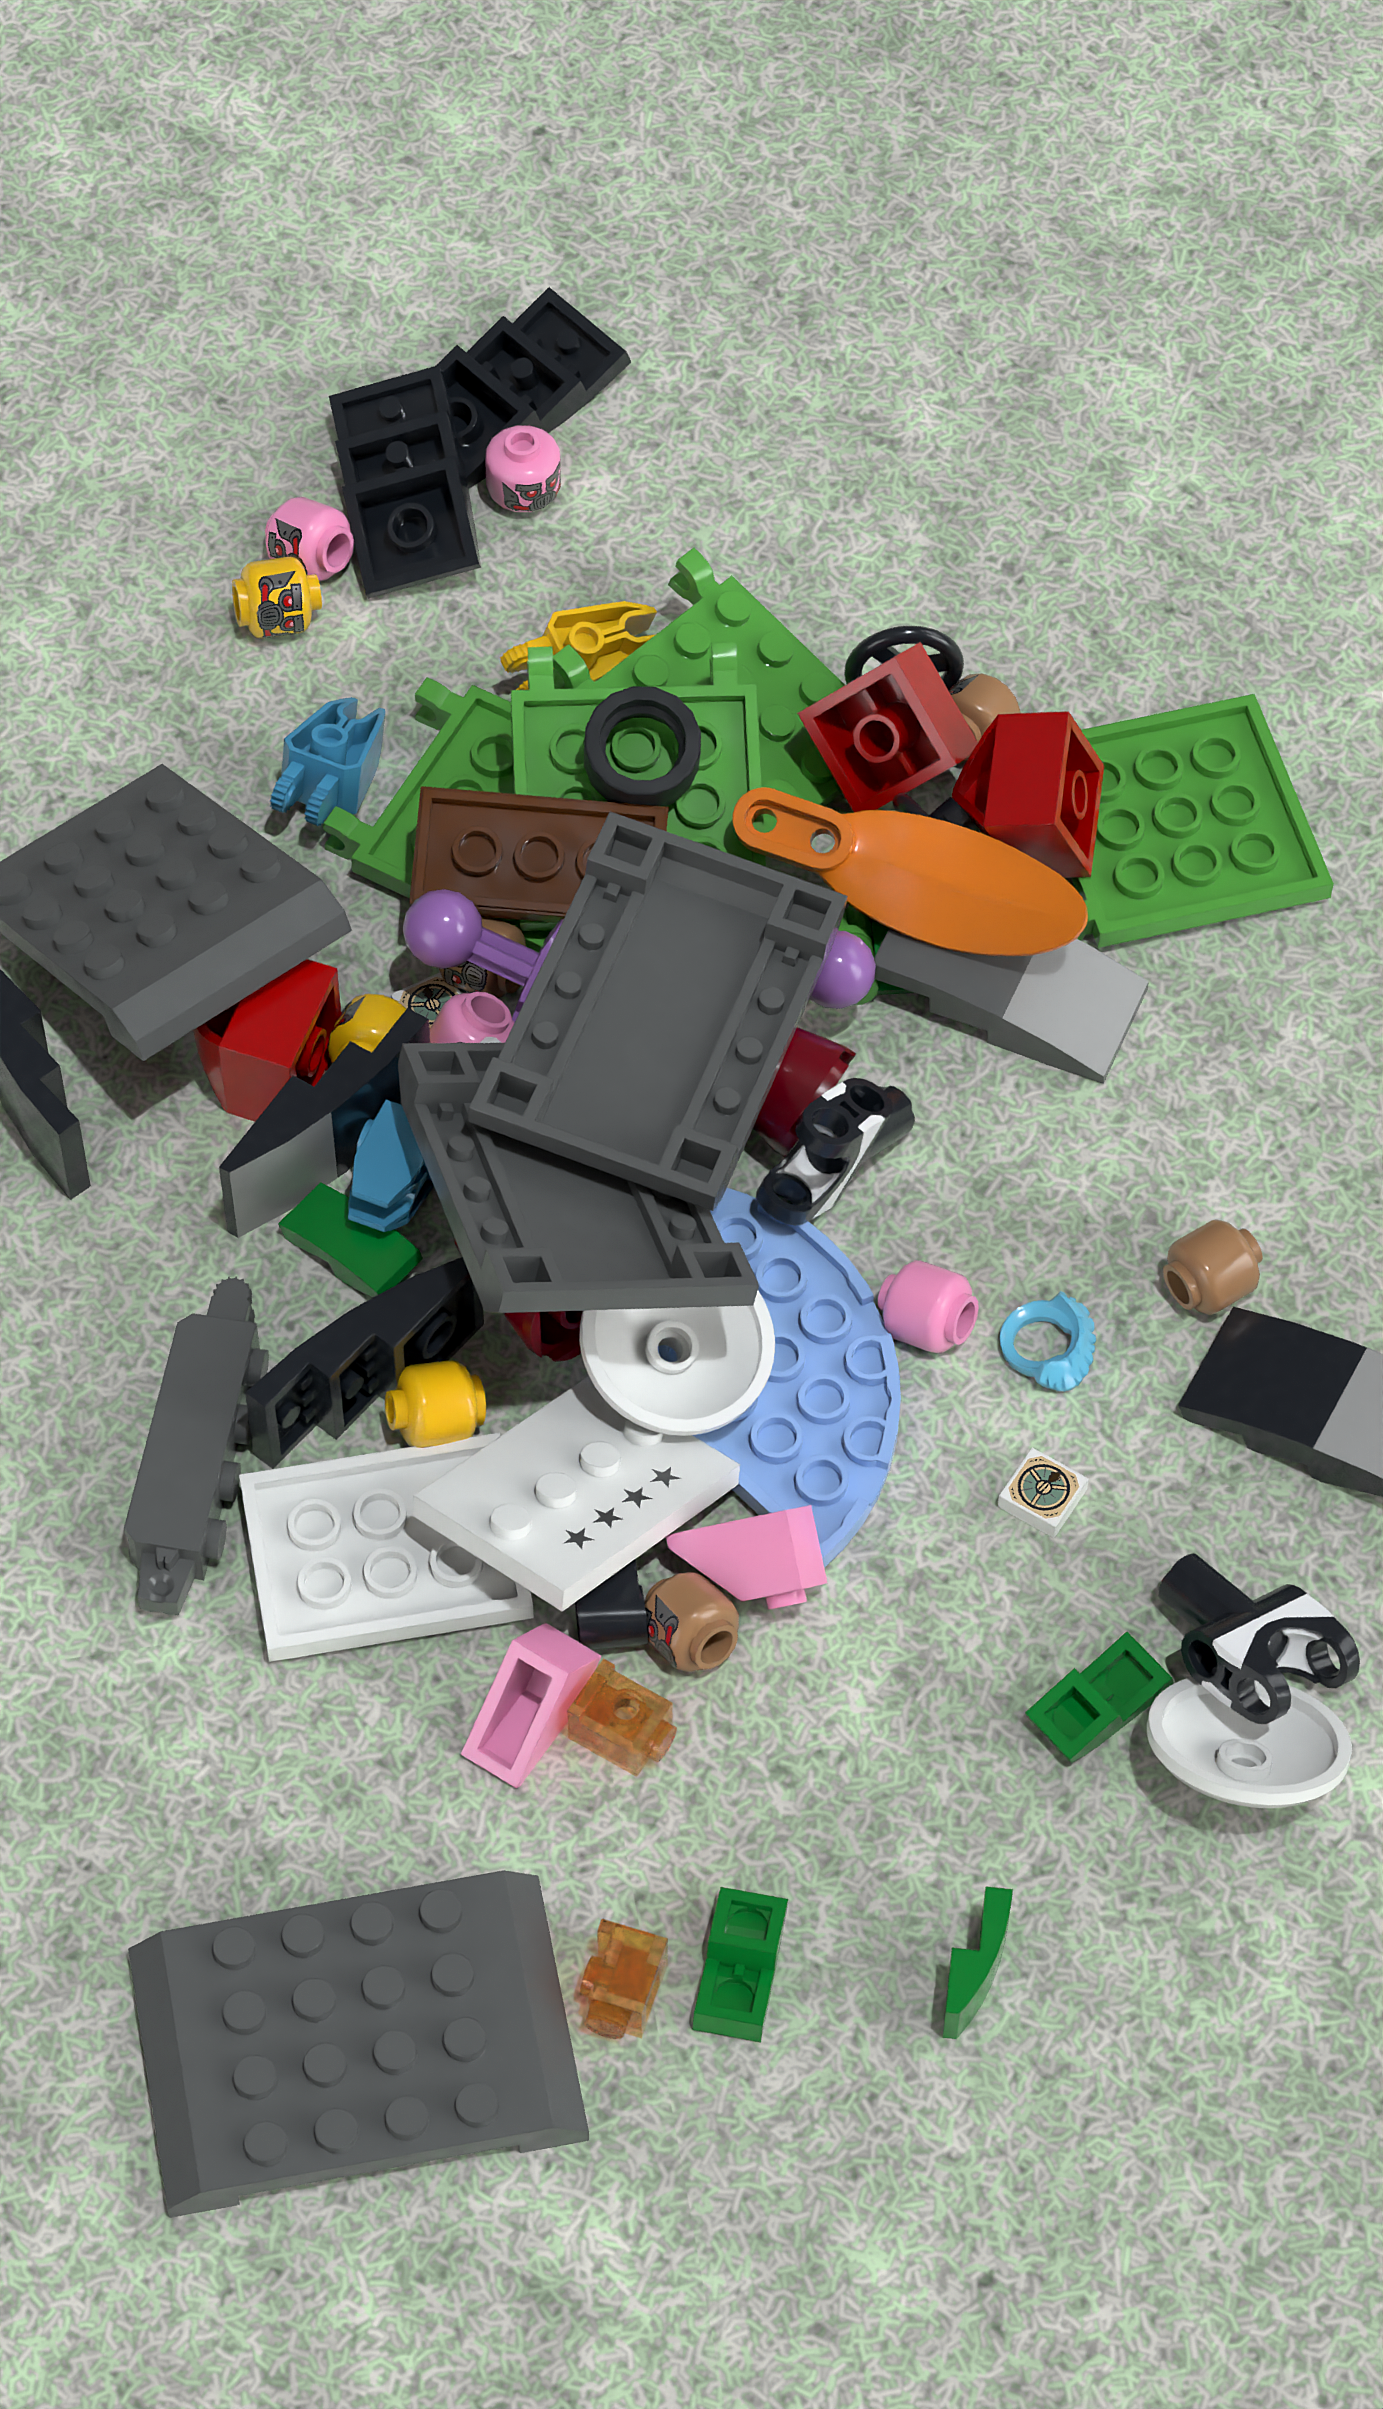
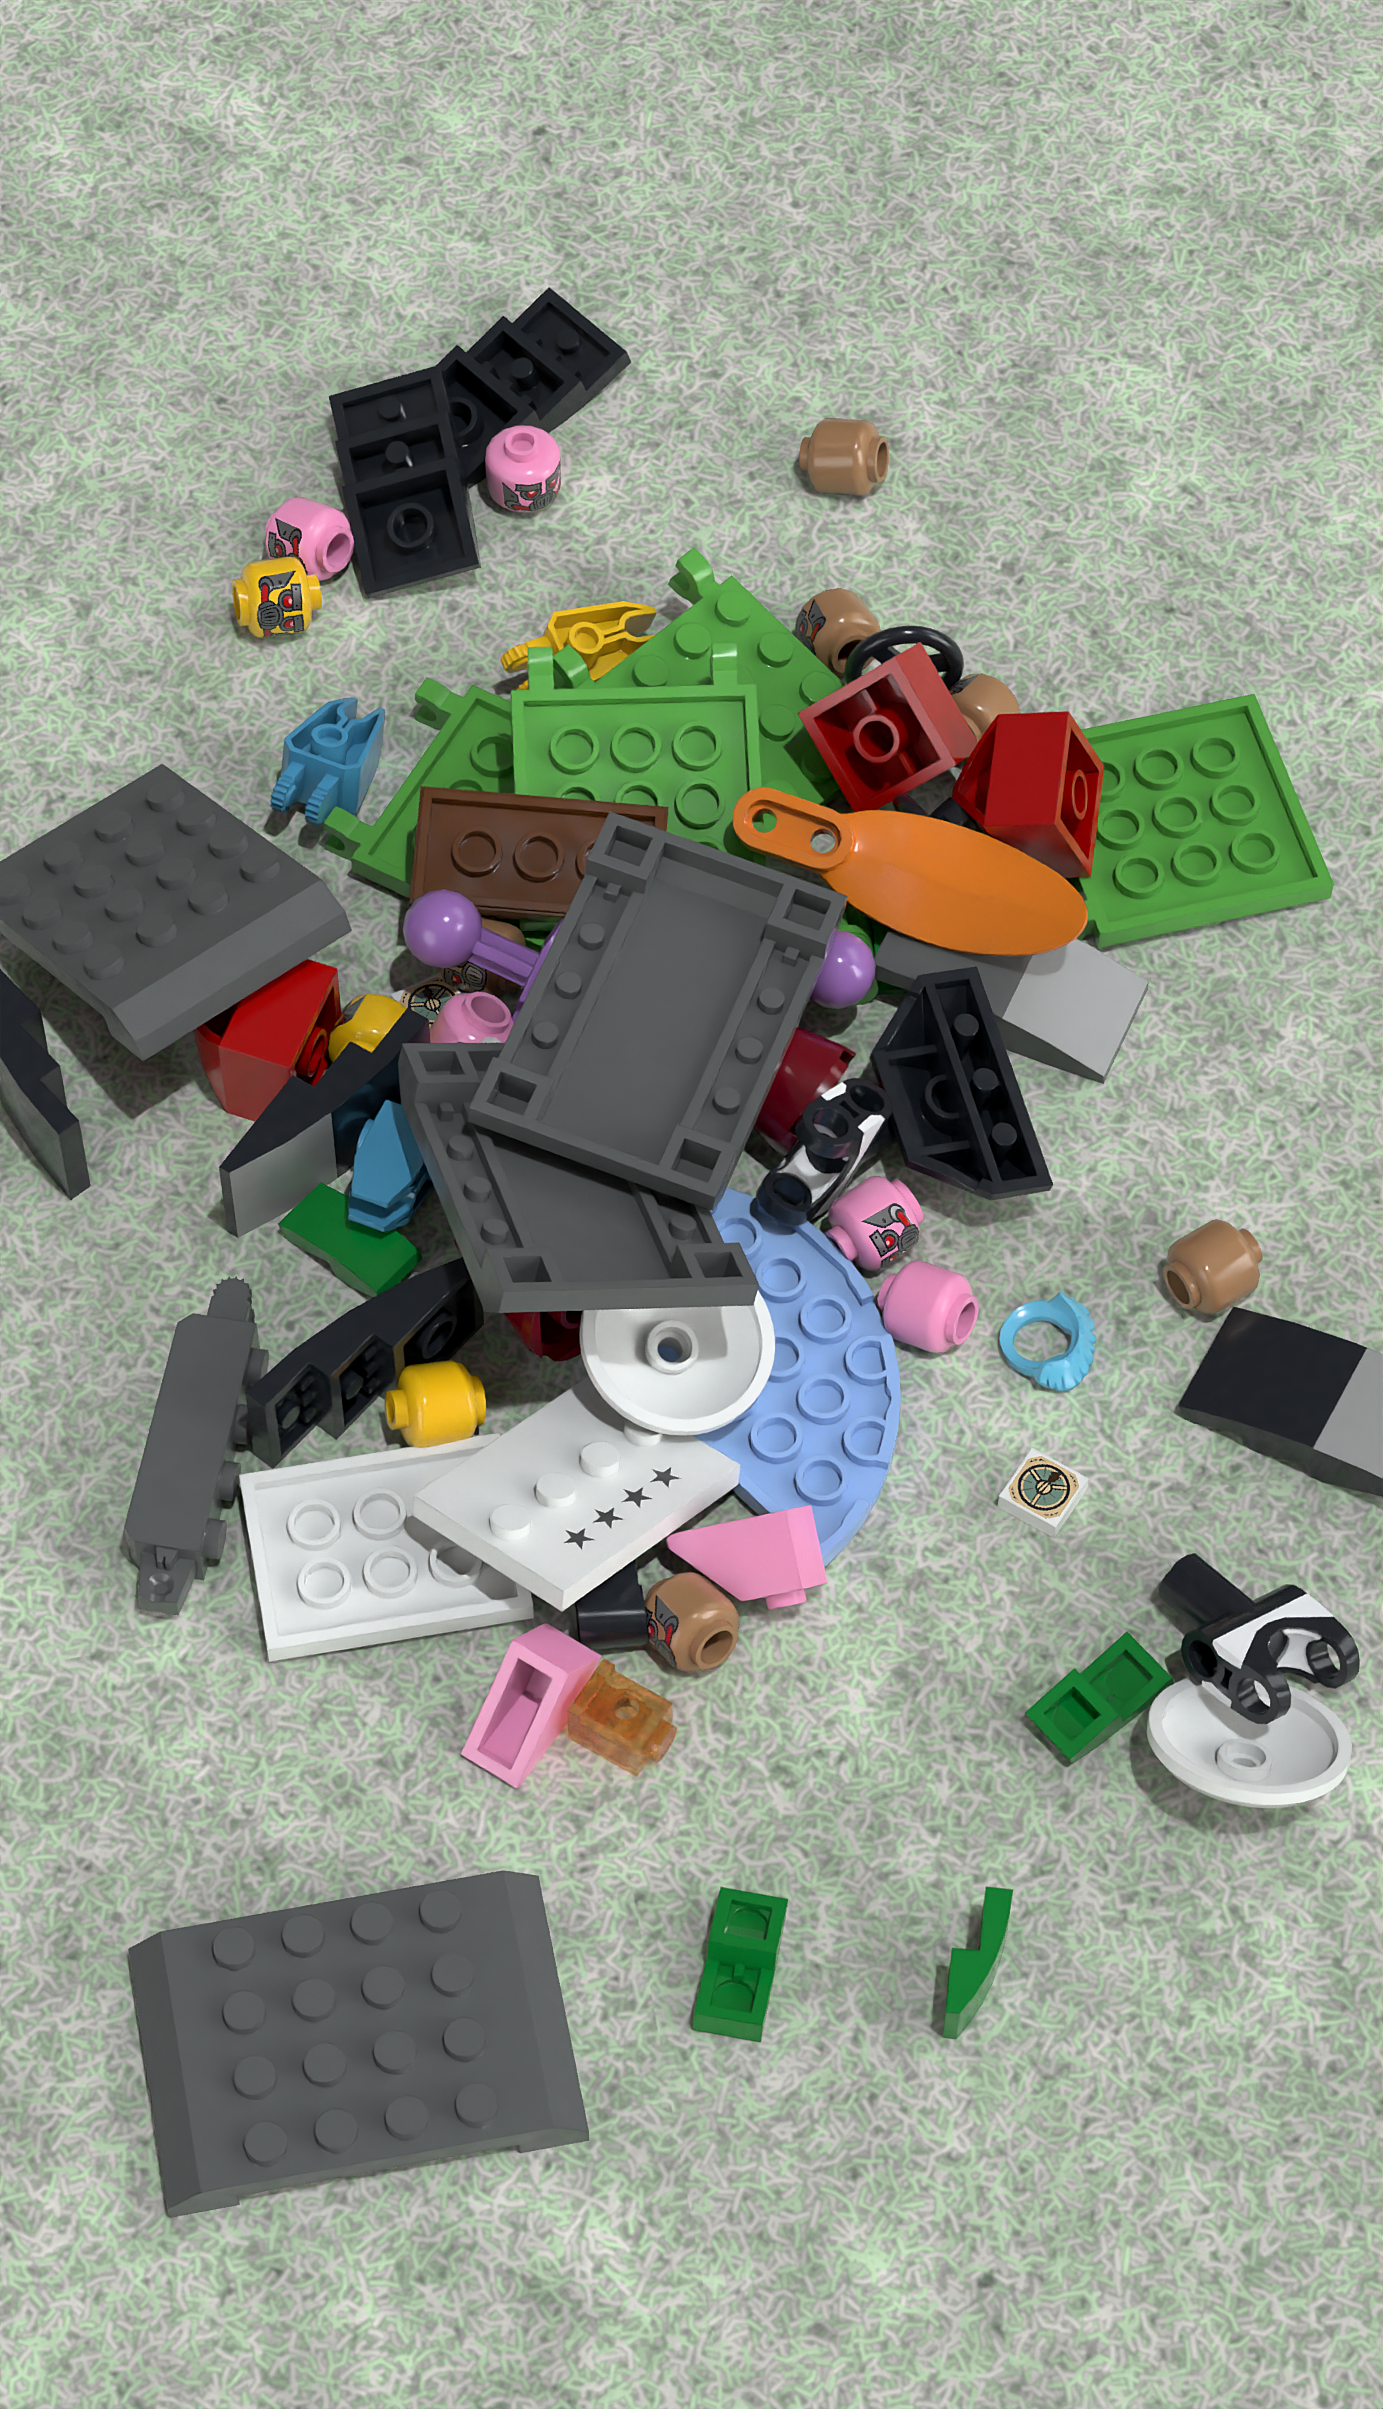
(623, 1980): clear orange brick -> none
(642, 703): black tyre -> none
(834, 625): none -> medium nougat head
(845, 456): none -> medium nougat head
(875, 1222): none -> bright pink head
(957, 1091): none -> black wedge

